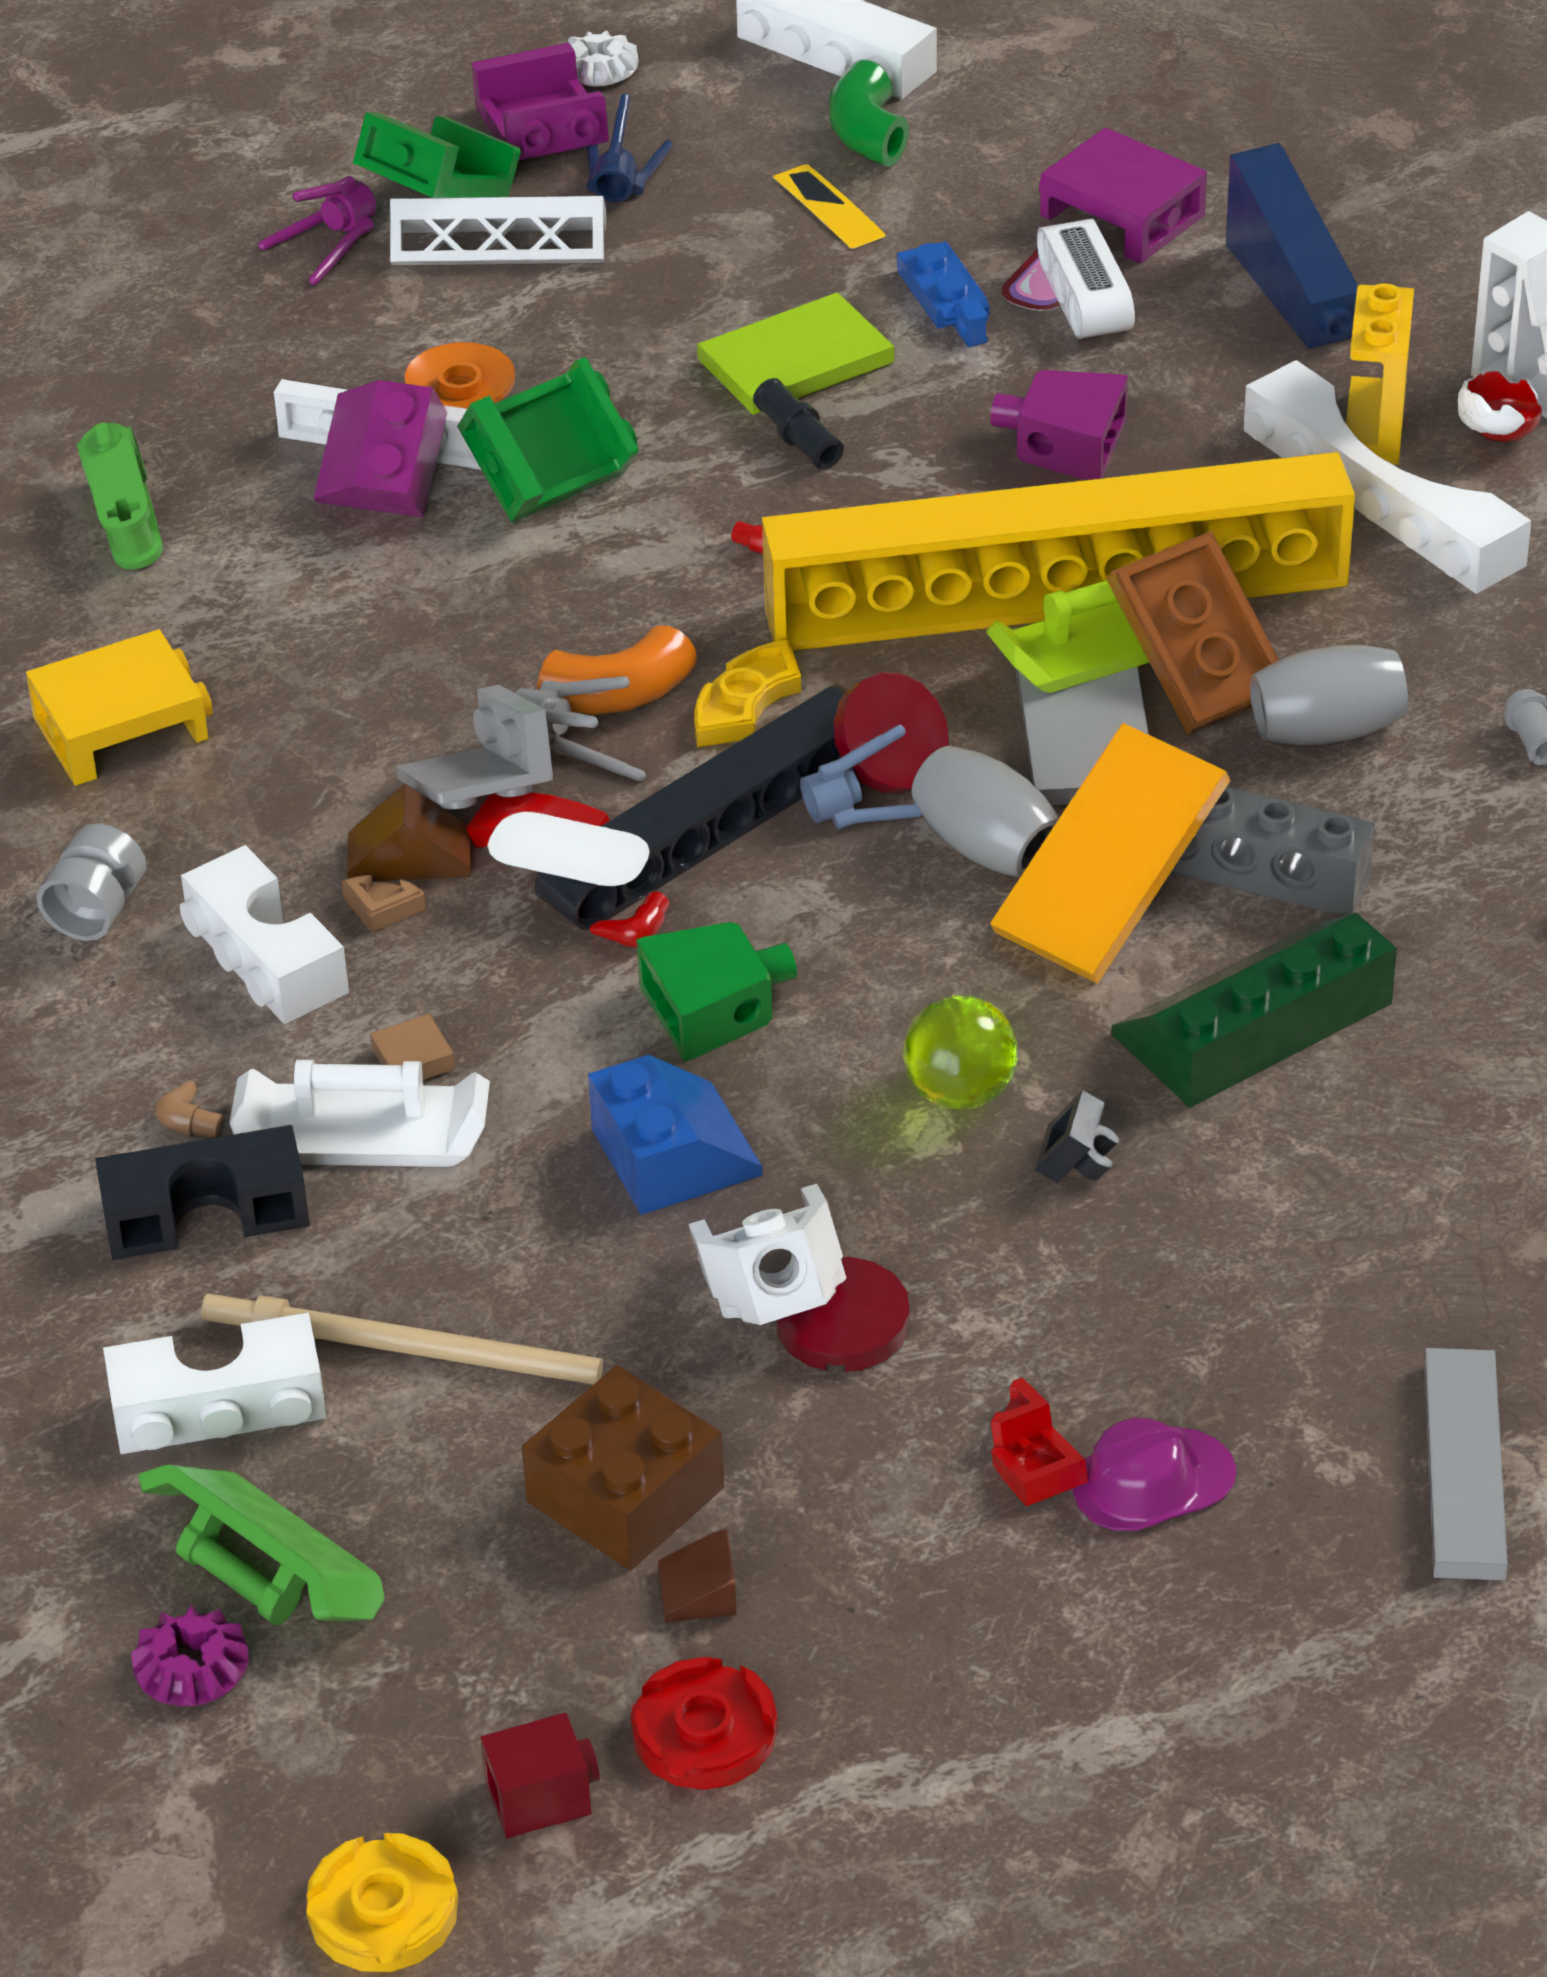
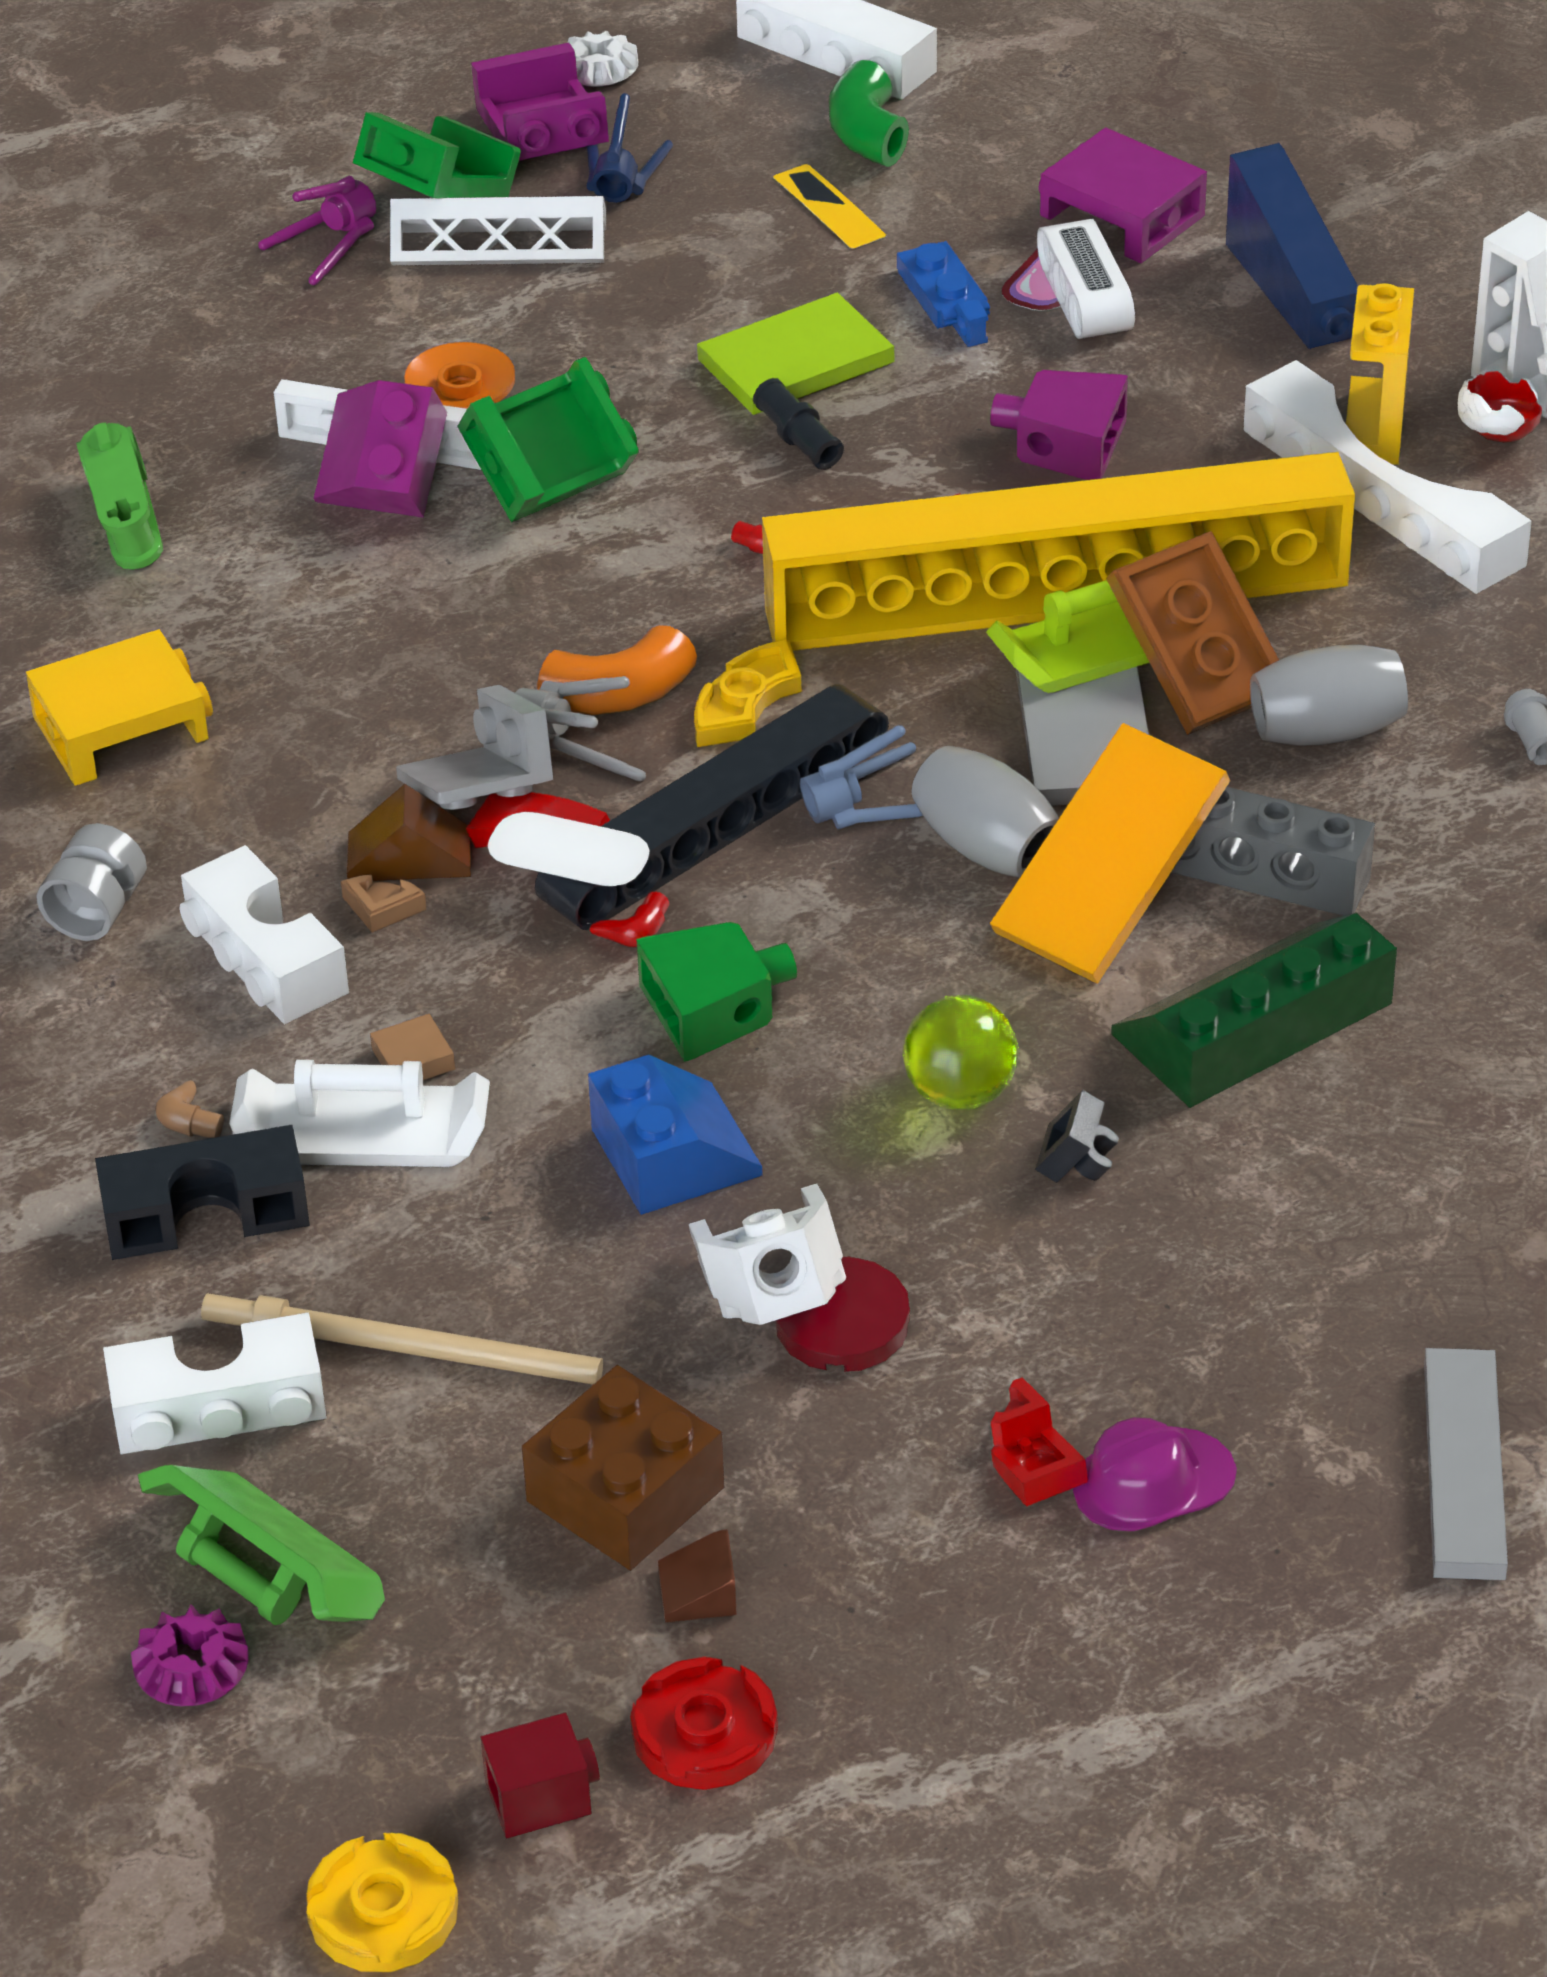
(877, 707): dark red tile -> none

